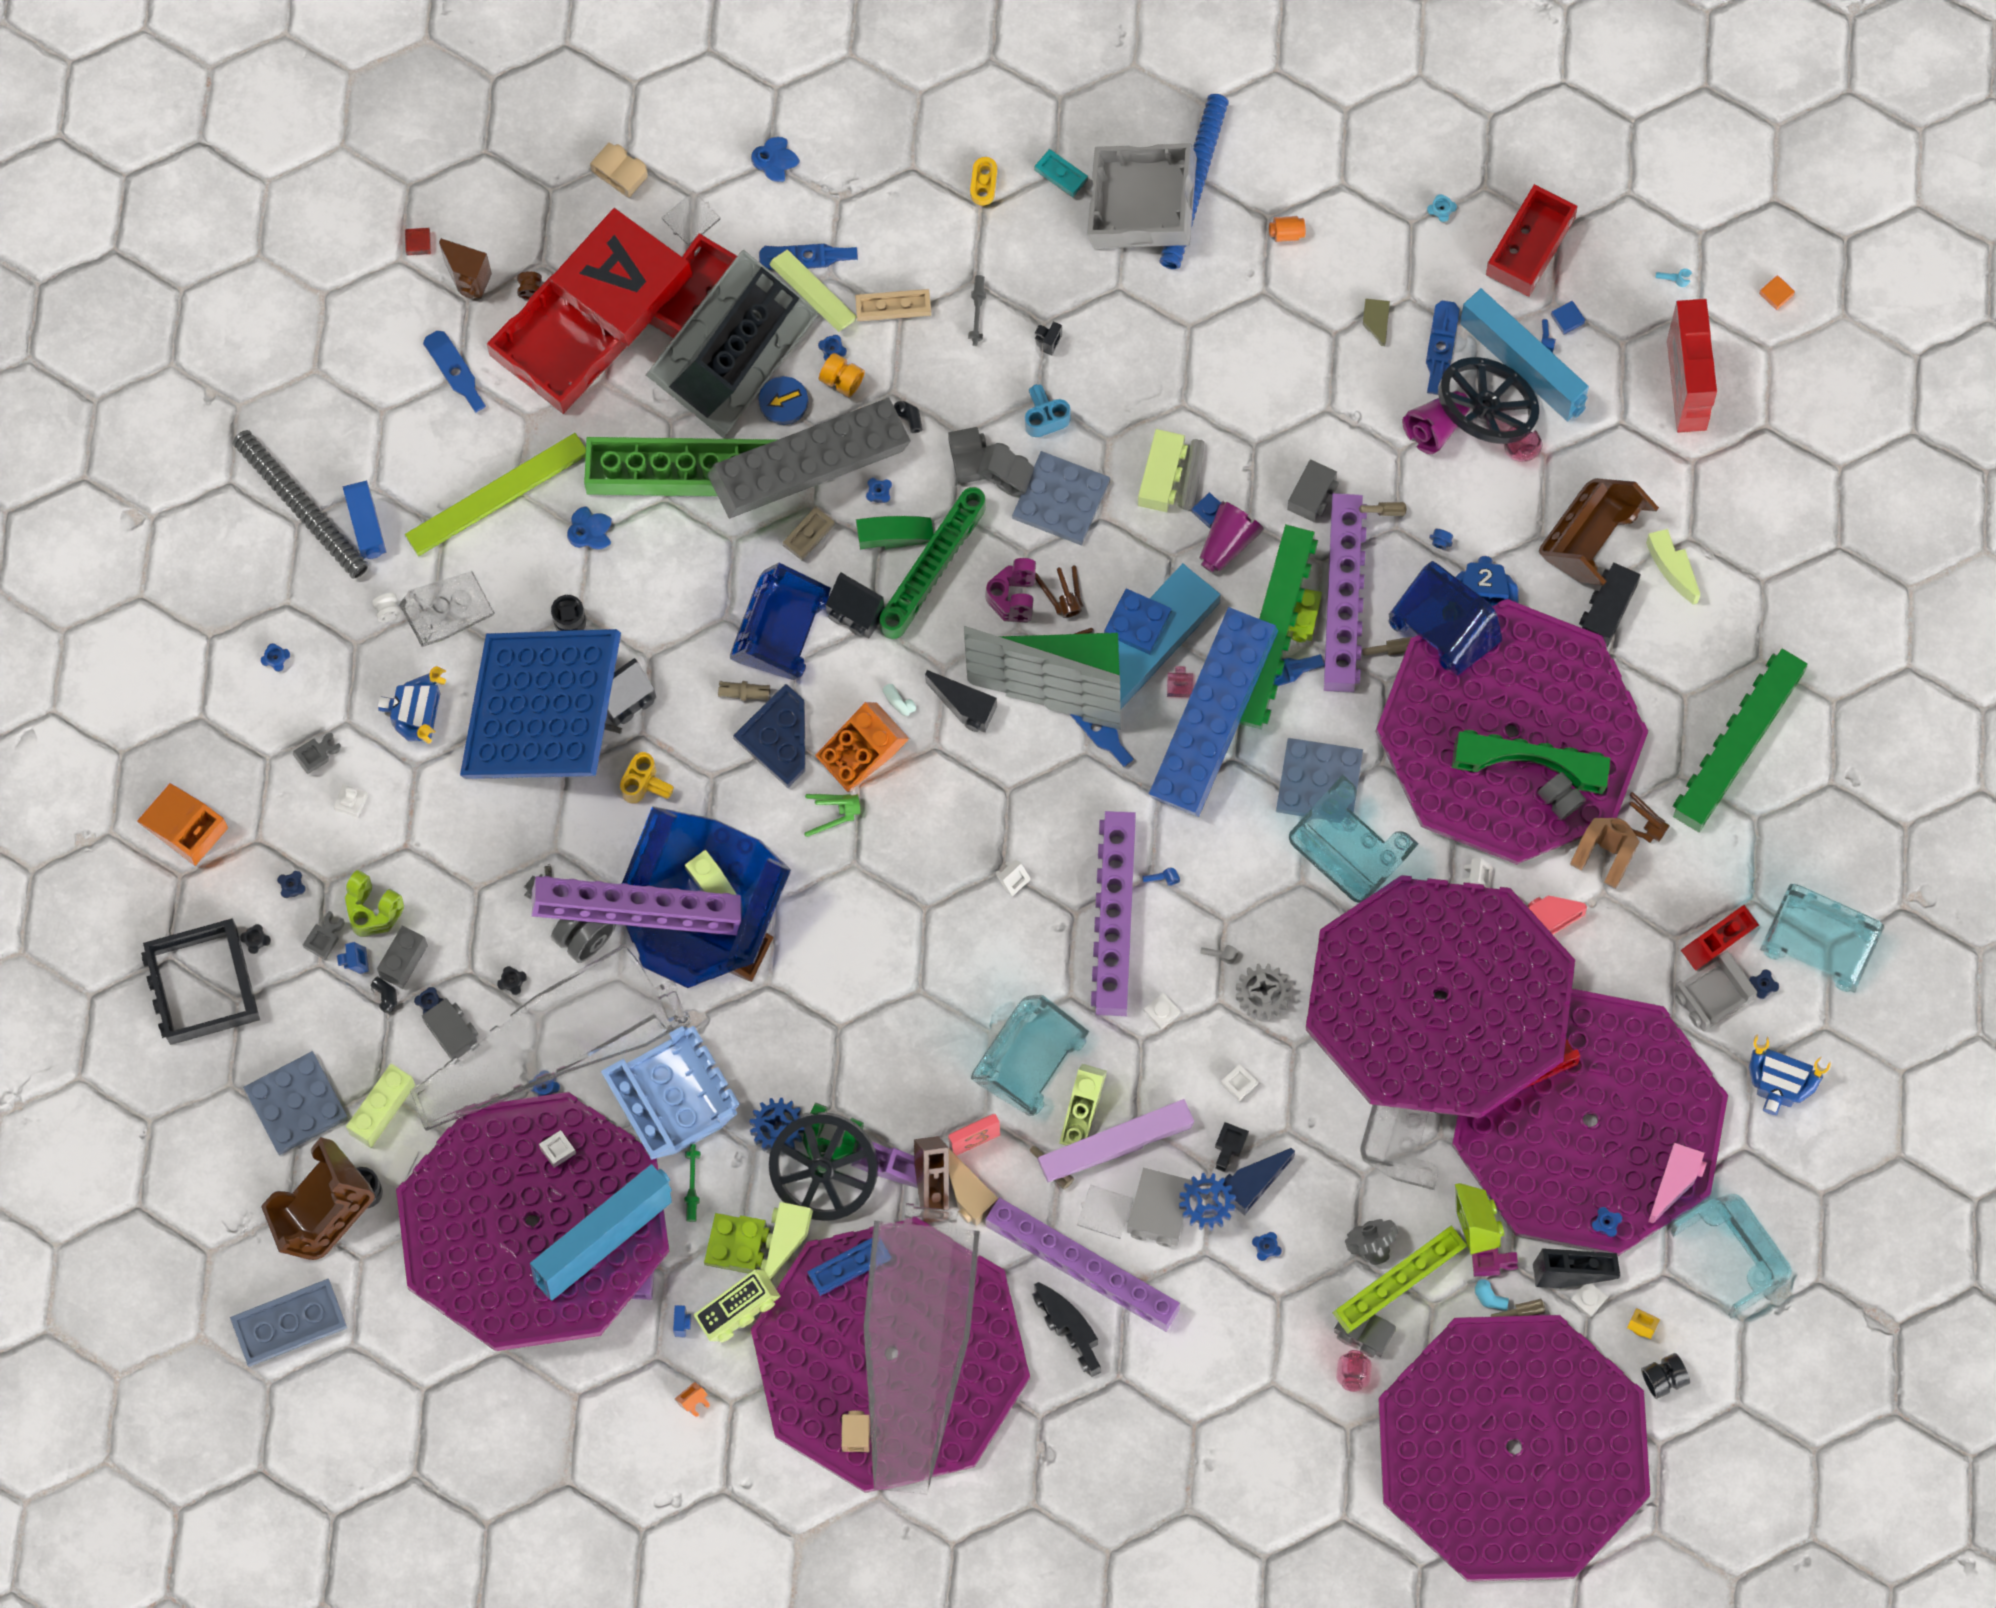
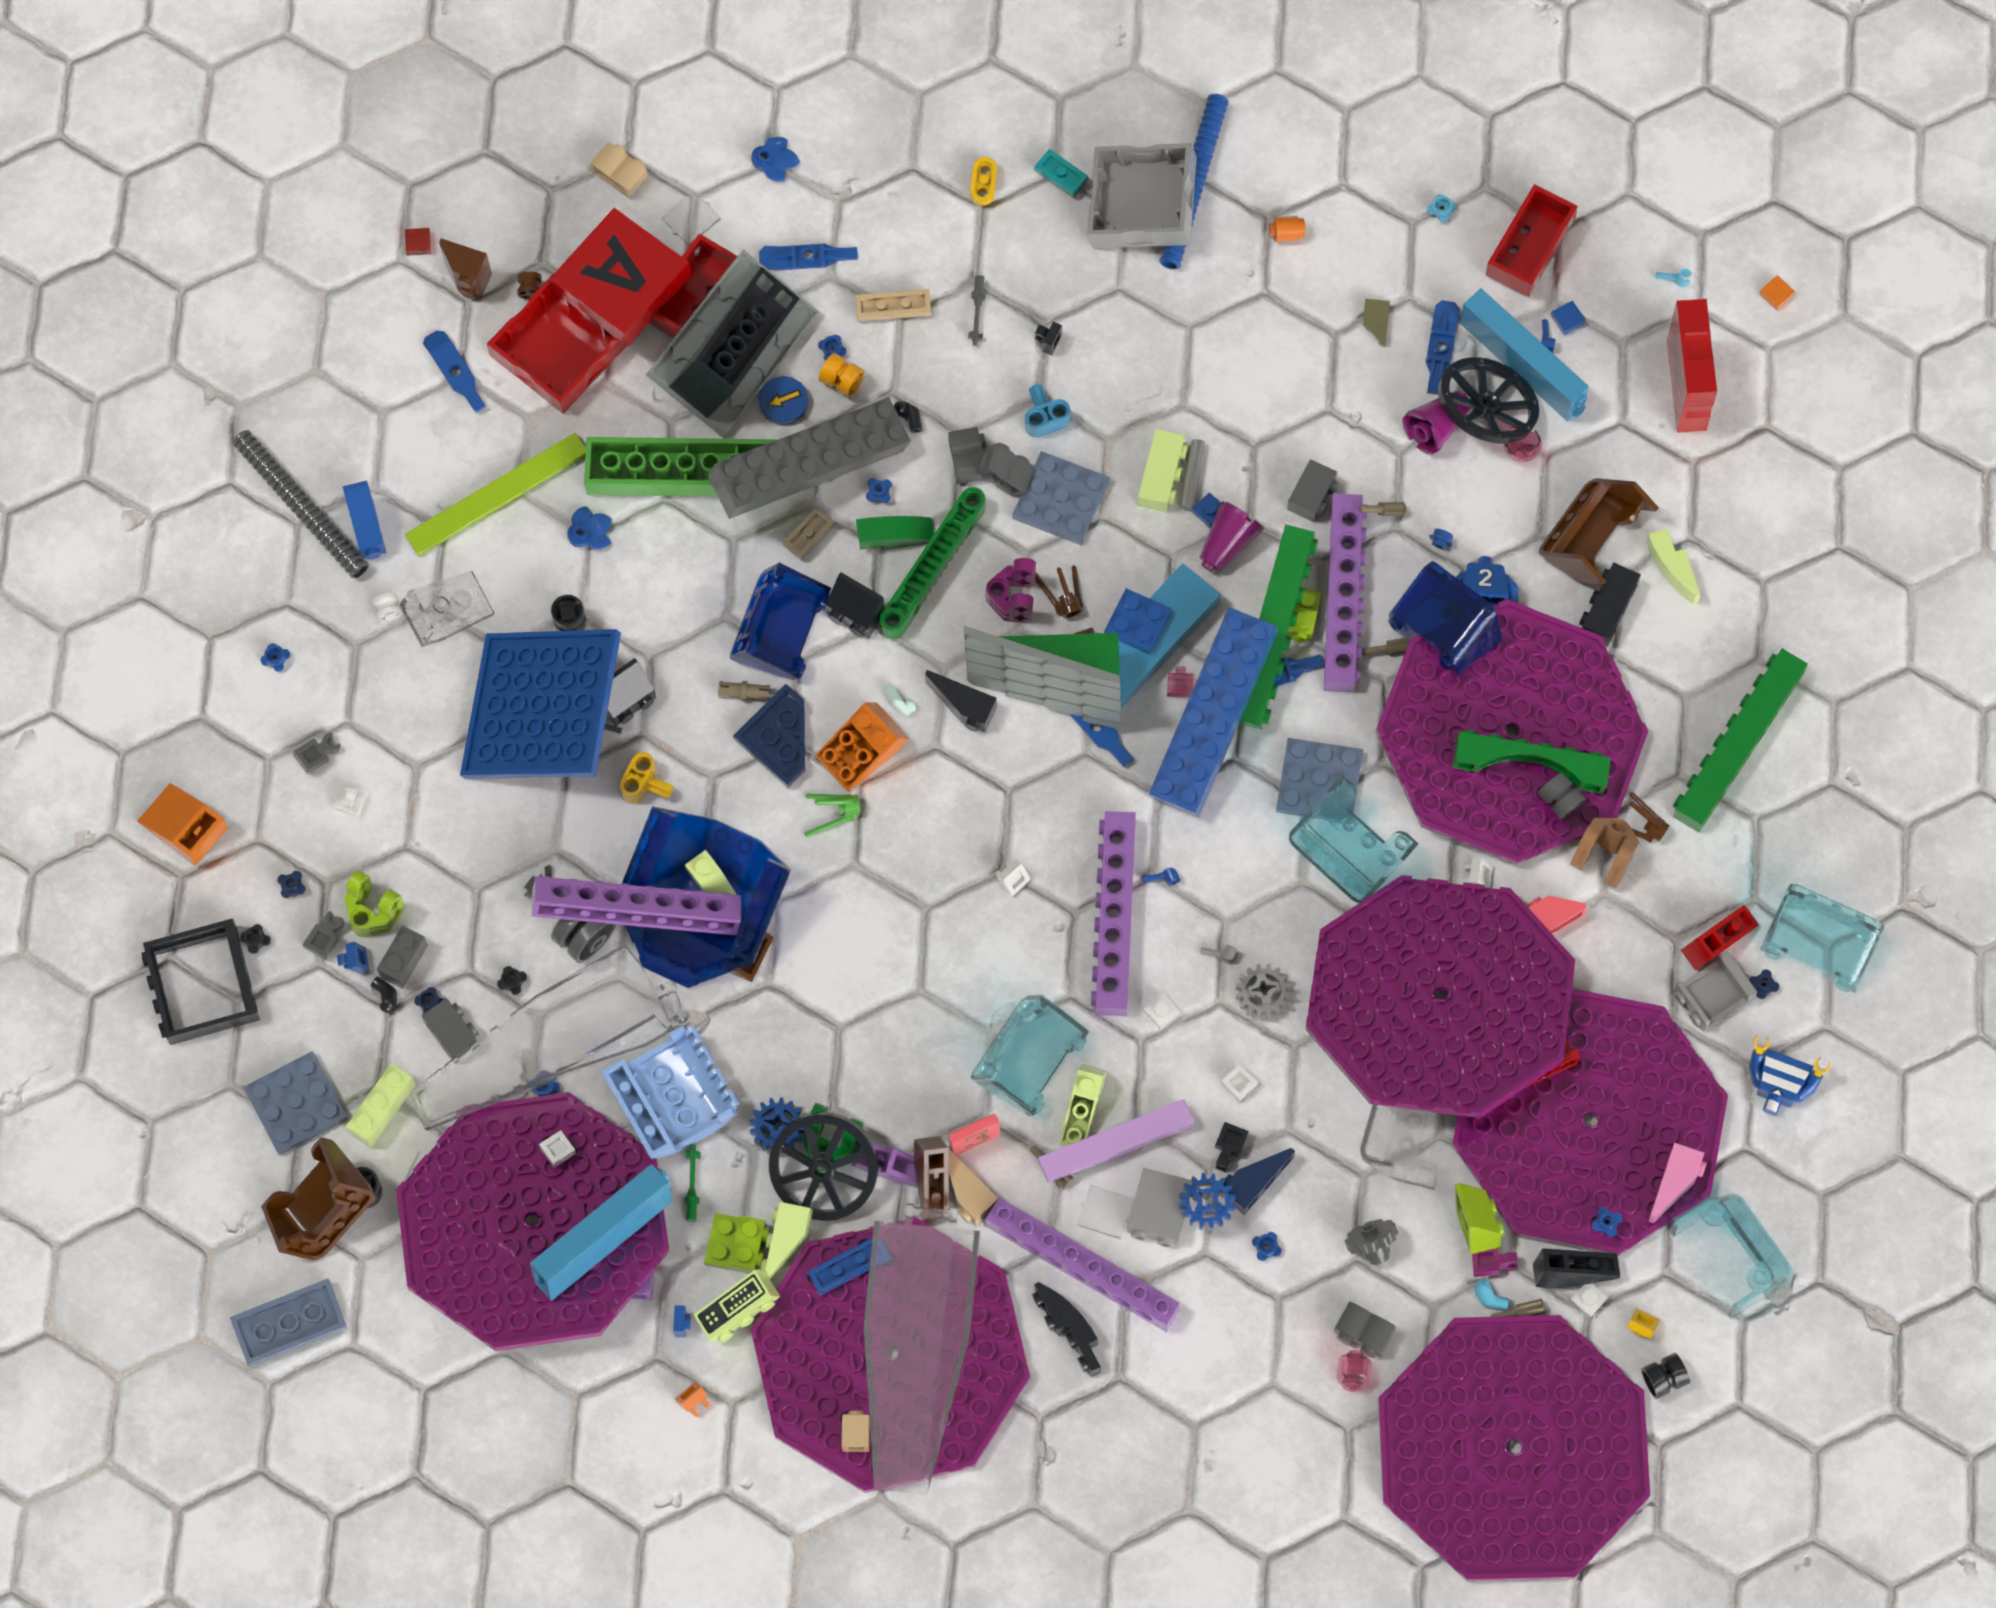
(415, 706): torso -> none
(812, 290): yellowish green tile -> none
(1399, 1279): lime plate -> none

